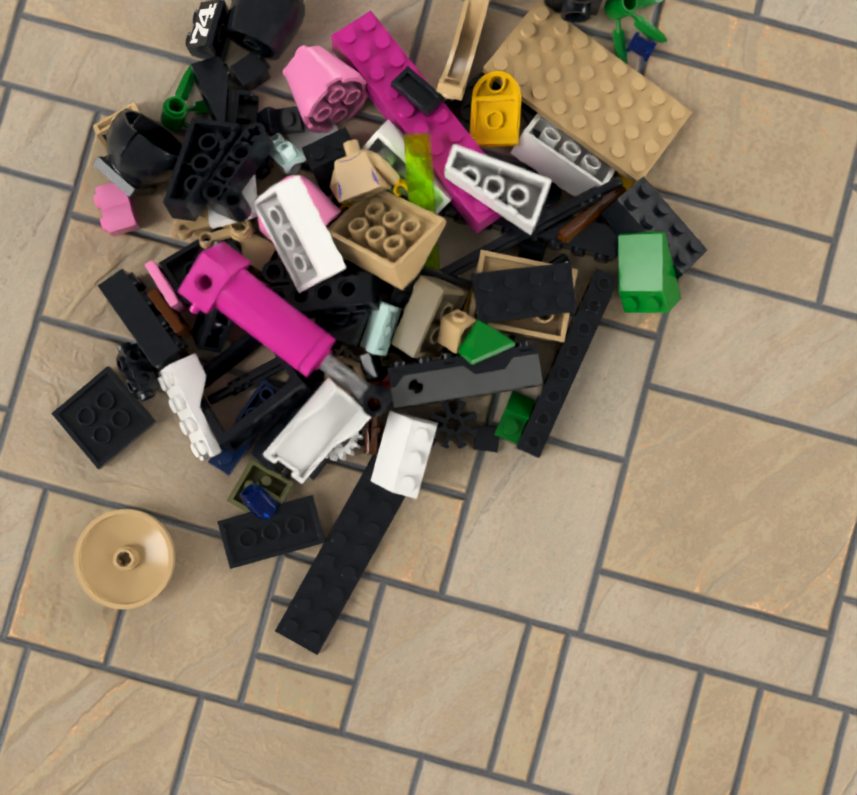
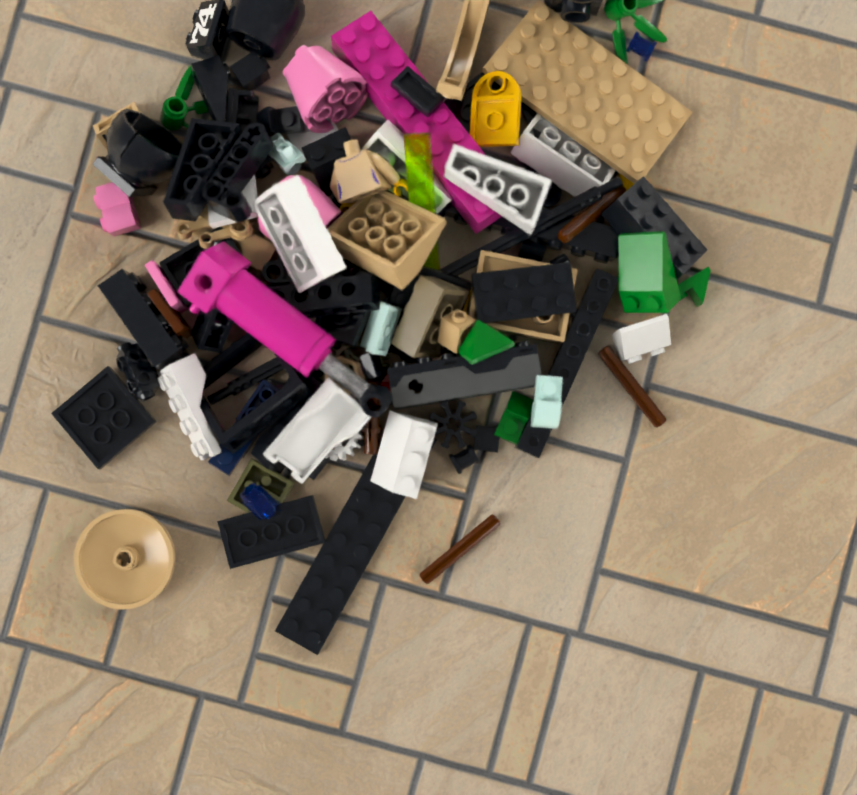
(459, 549): none -> reddish brown axle
(464, 459): none -> black bush
(547, 402): none -> light aqua brick
(632, 386): none -> reddish brown axle
(642, 338): none -> white slope
(695, 286): none -> green slope

